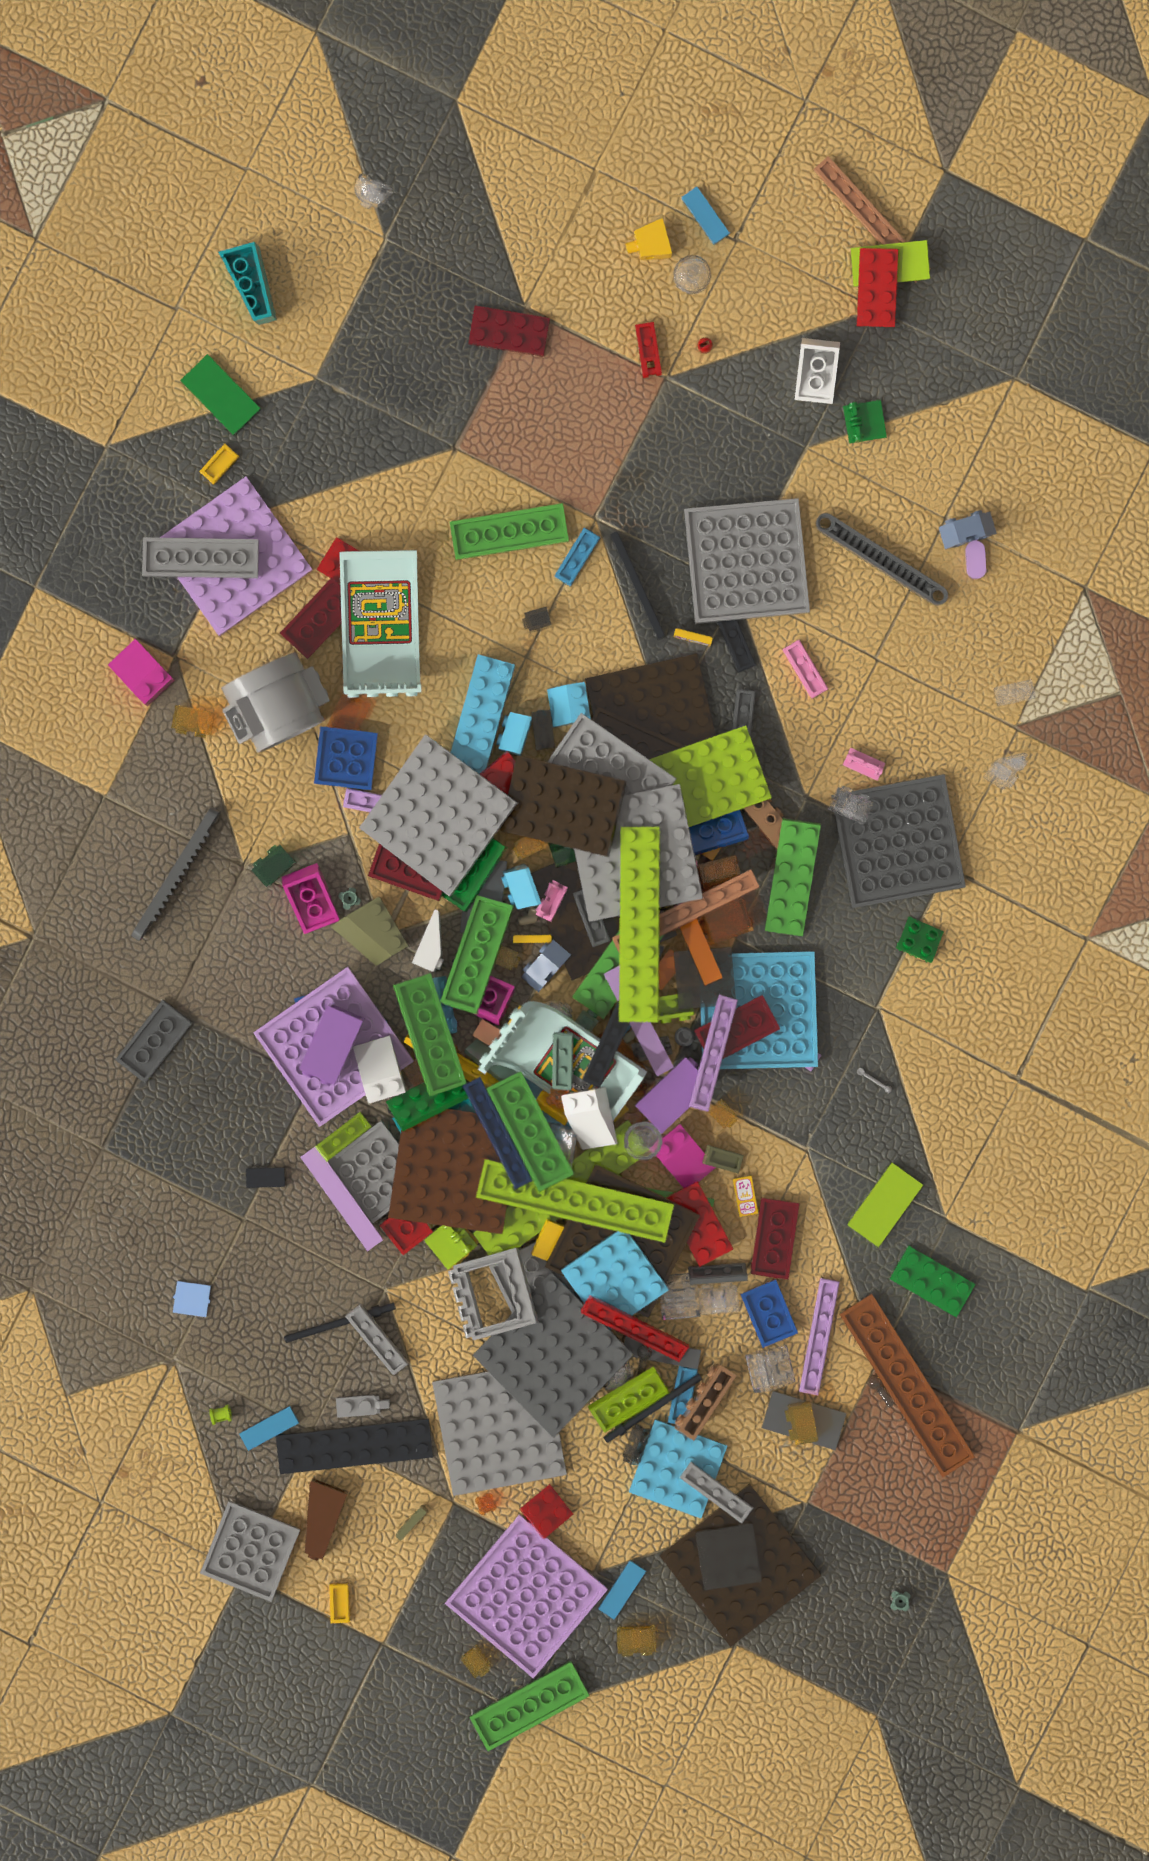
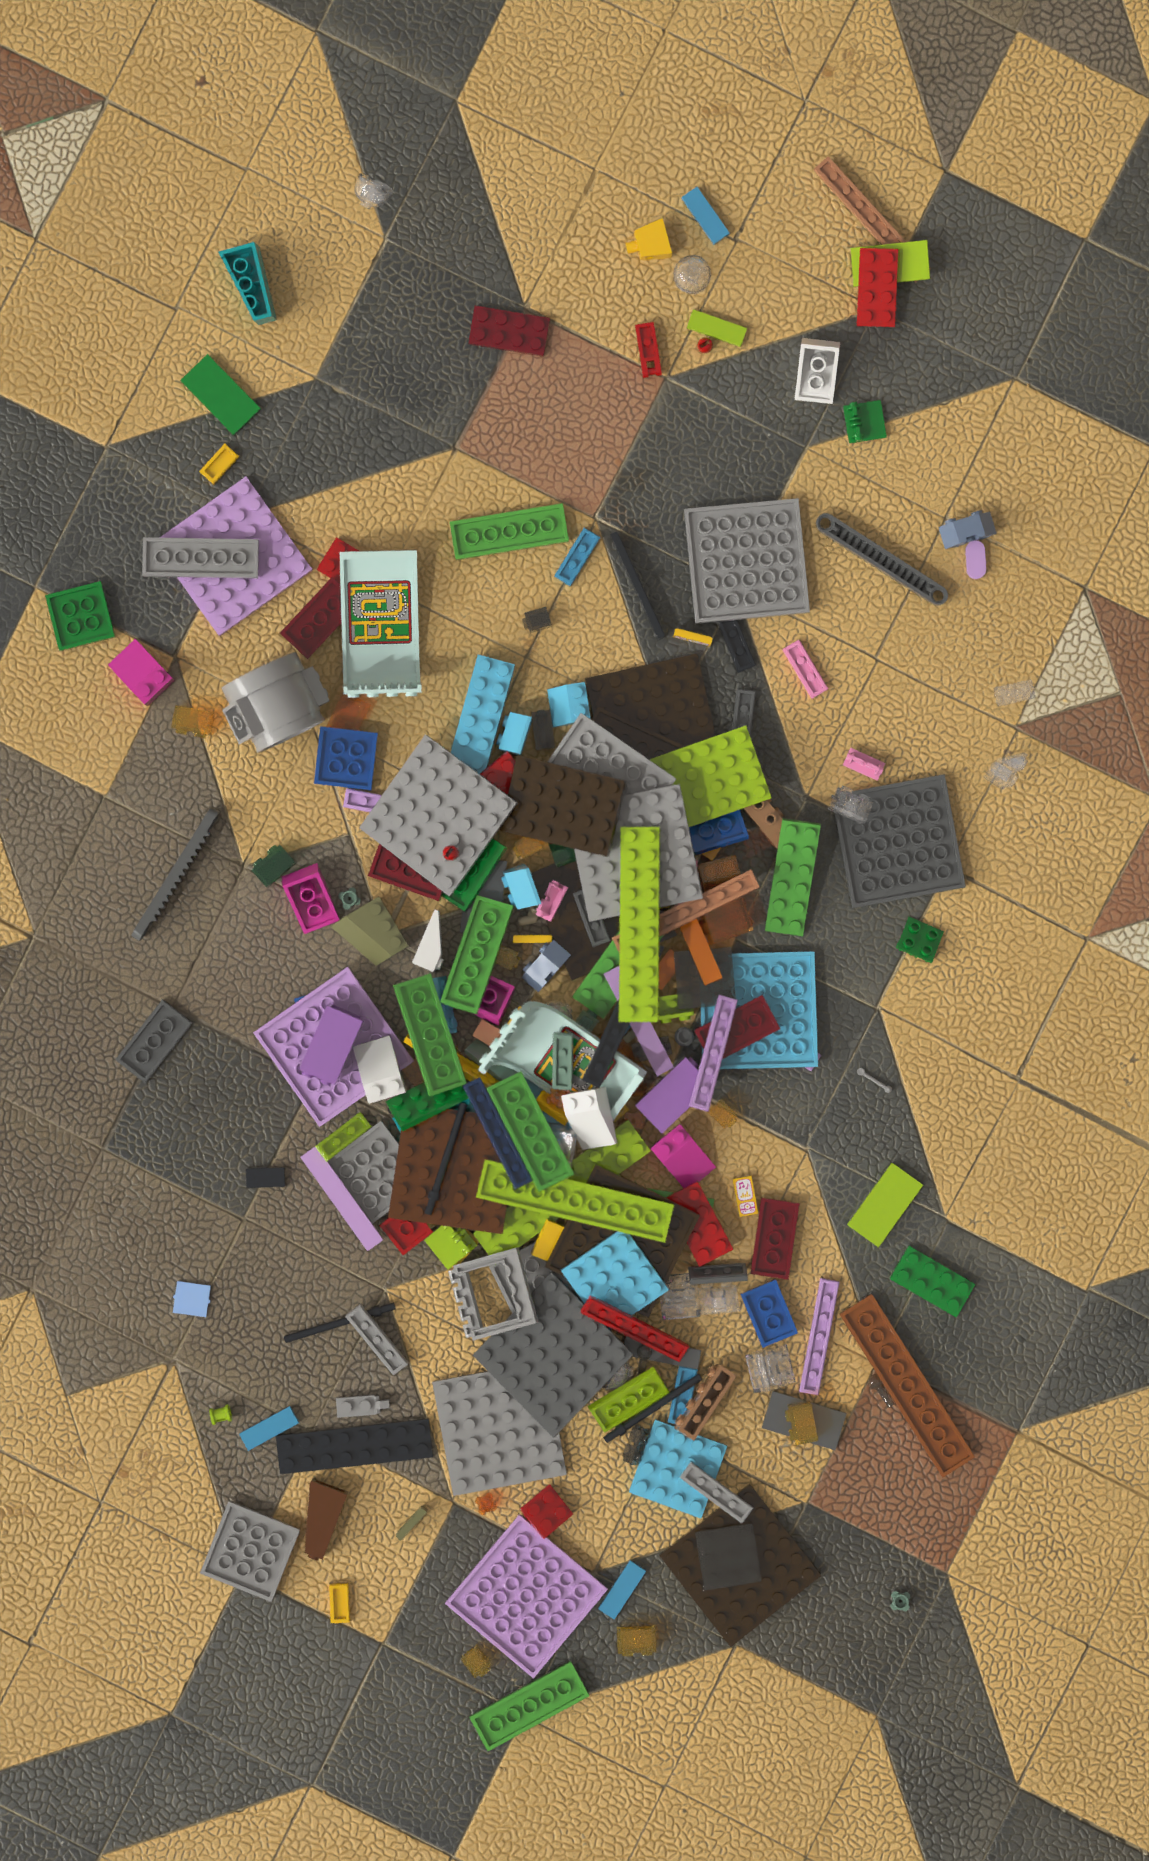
(80, 616): none -> green plate
(434, 1195): none -> black bar
(453, 855): none -> red hinge
(643, 1140): clear cylinder -> none
(716, 328): none -> lime tile
(723, 1159): olive tile -> none

